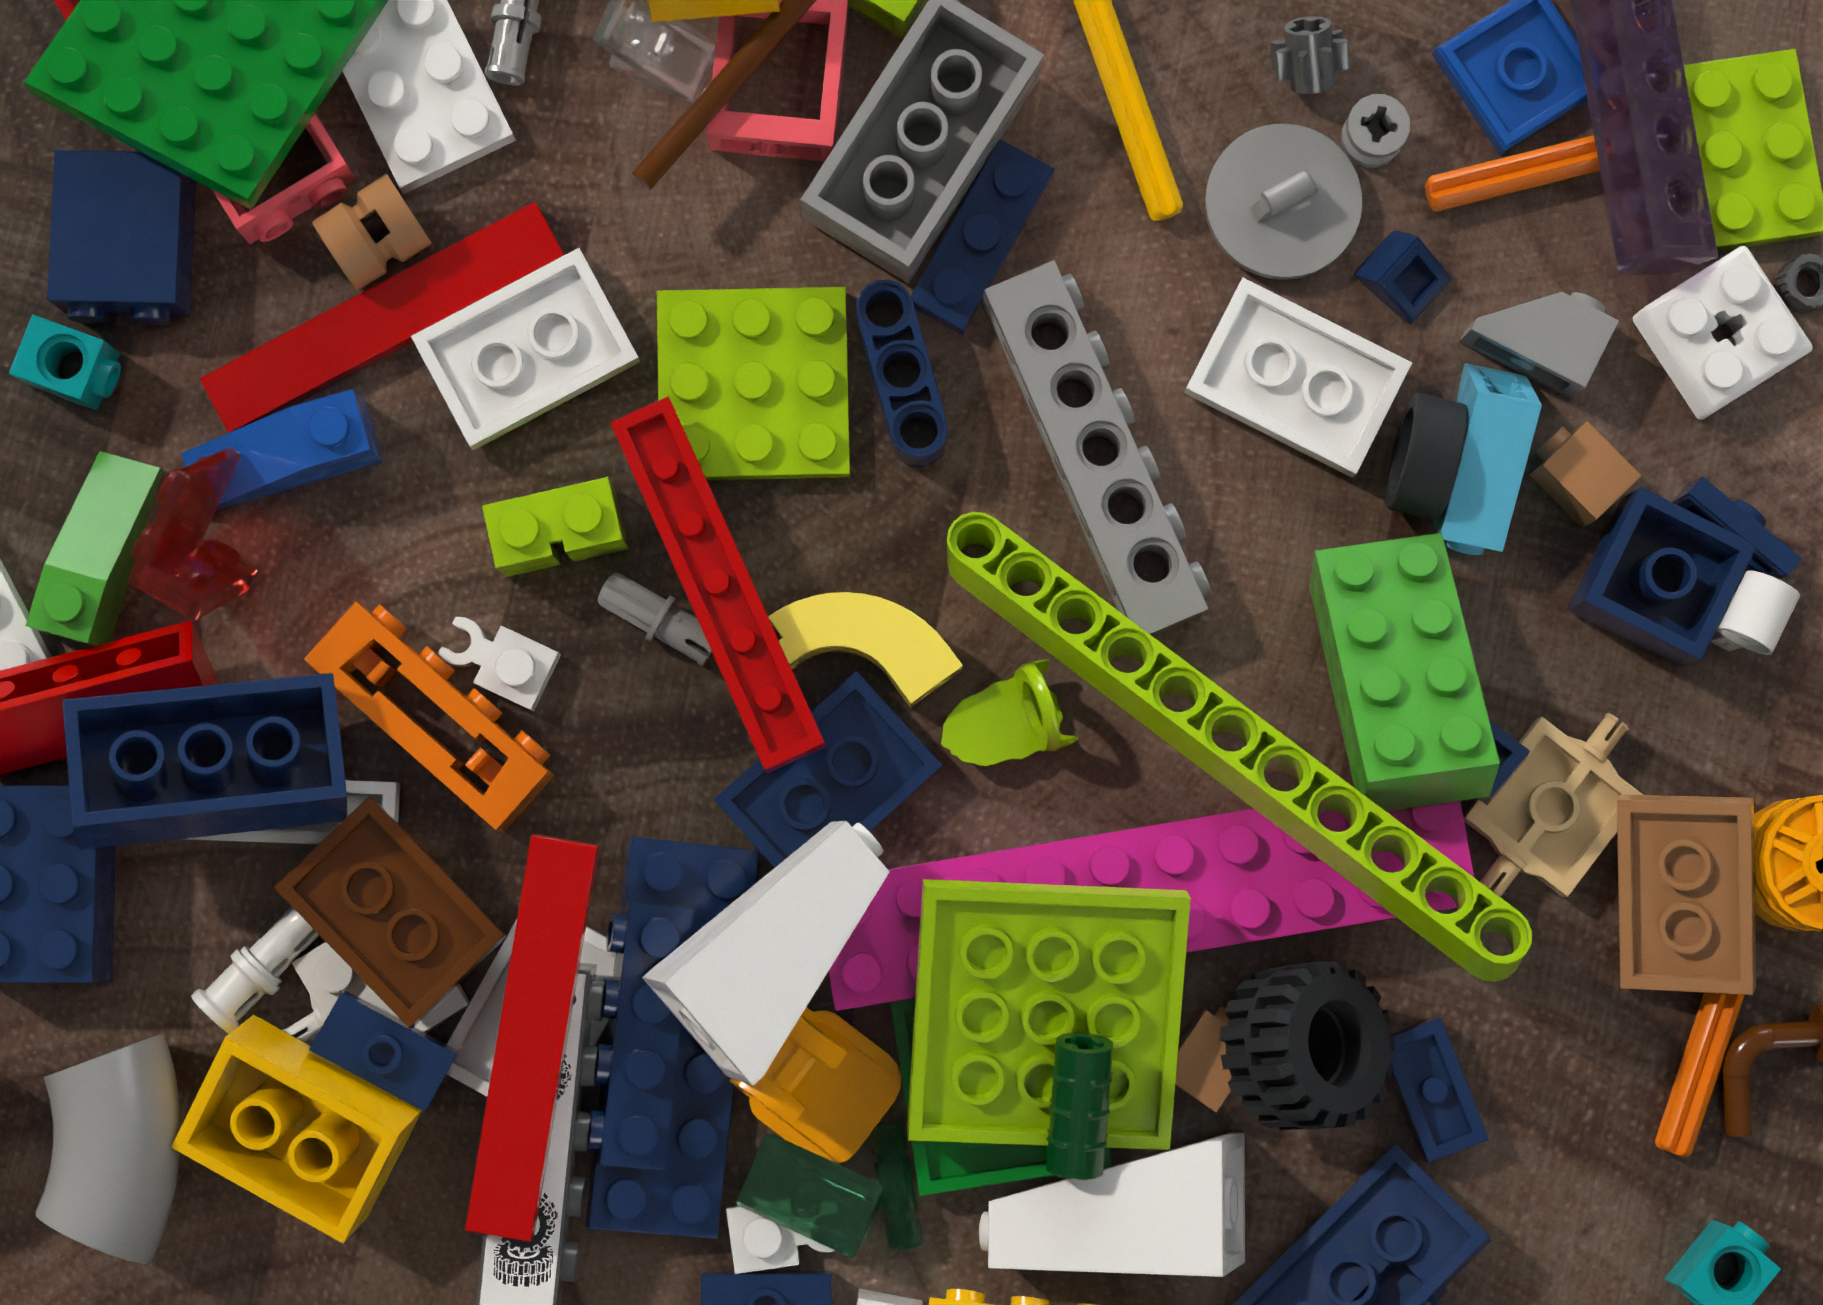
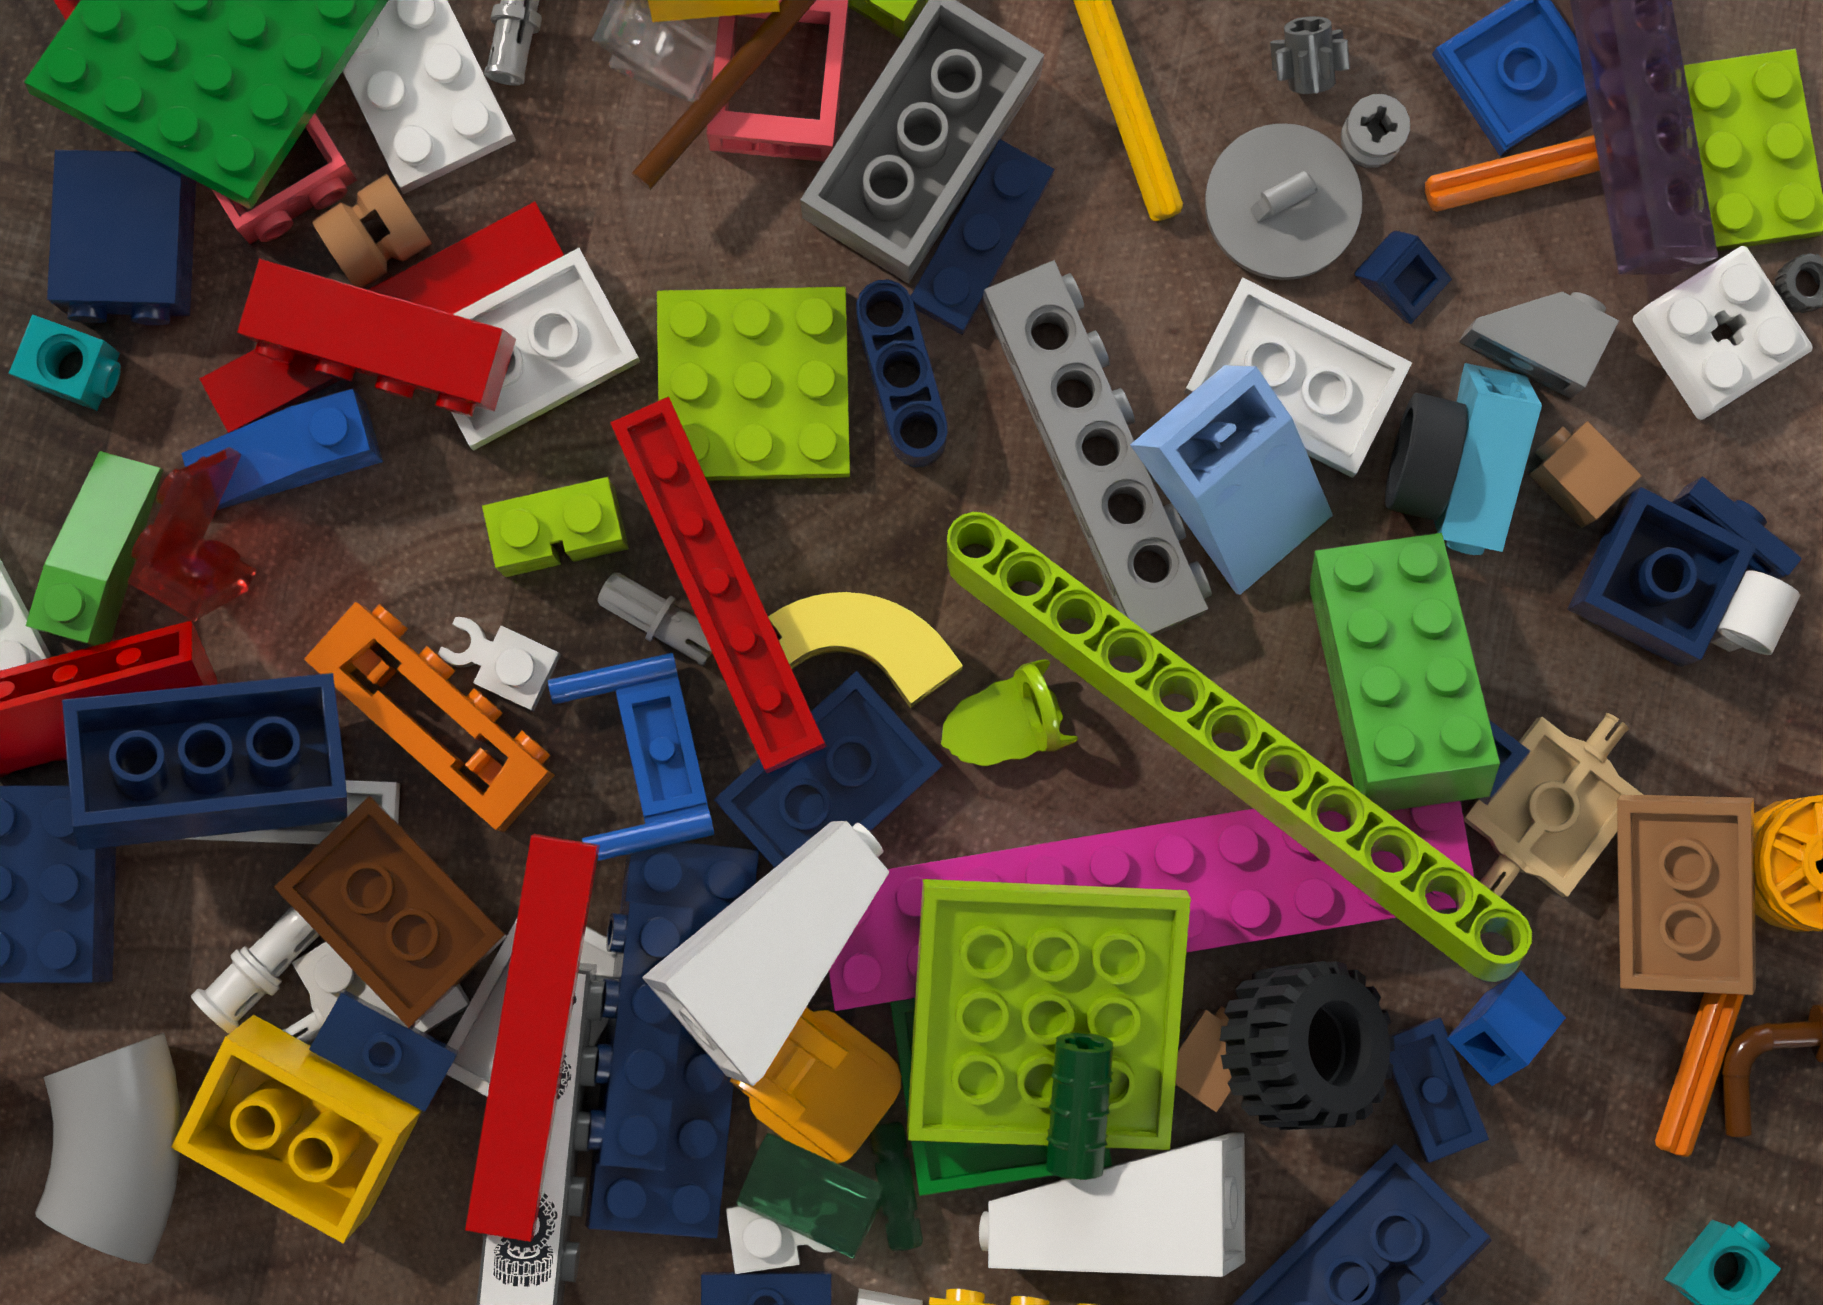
(376, 336): none -> red brick
(658, 748): none -> blue plate
(1236, 473): none -> light blue slope
(1506, 1028): none -> blue brick

